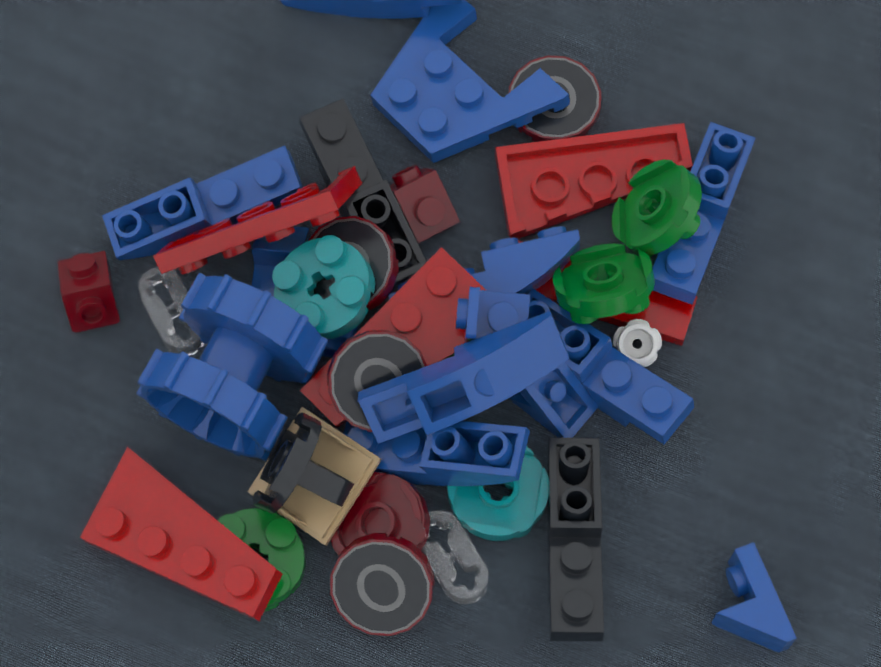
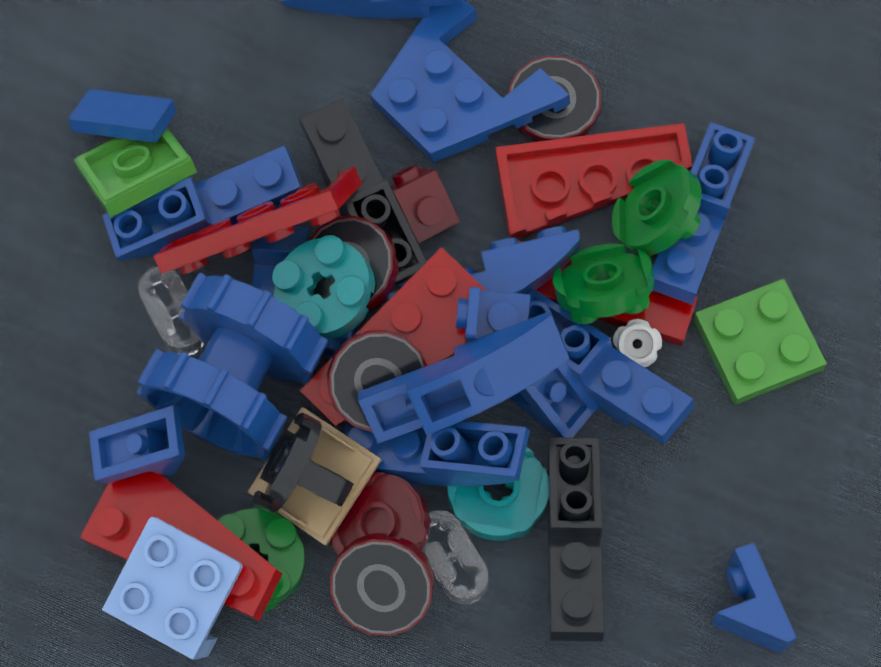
(88, 291): dark red bracket -> none
(122, 115): none -> blue tile
(133, 170): none -> bright green plate
(138, 446): none -> blue slope
(173, 588): none -> light blue bracket
(759, 341): none -> bright green plate

